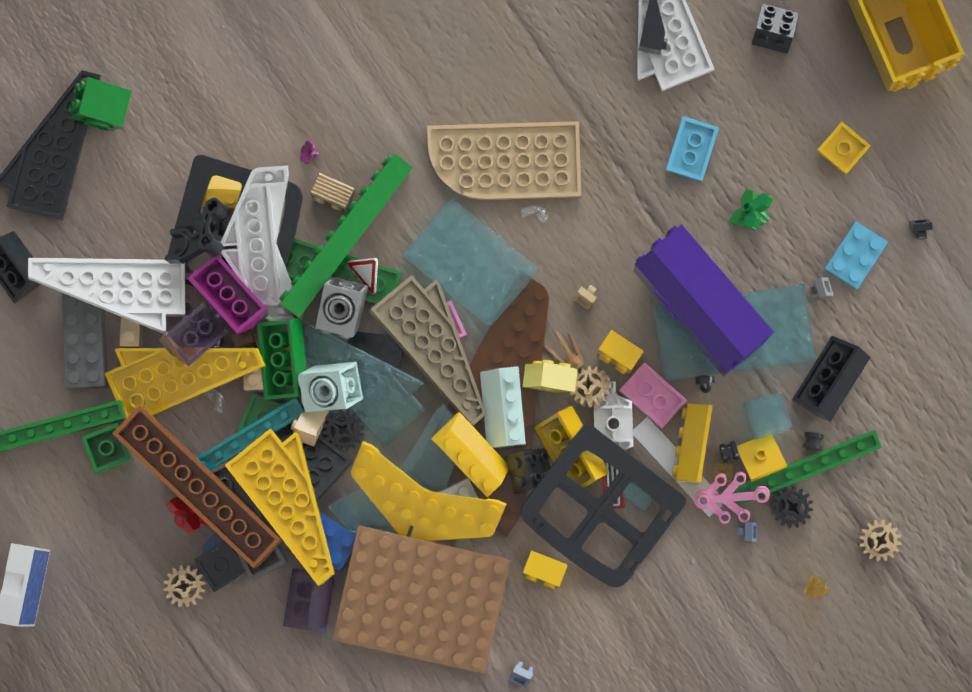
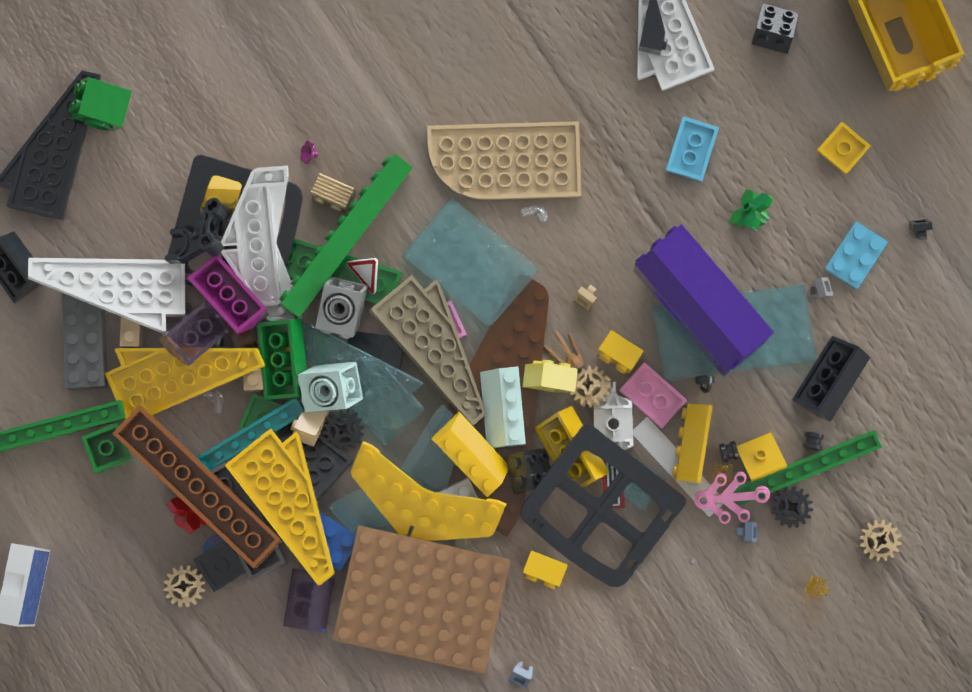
(768, 415): clear light blue plate -> none

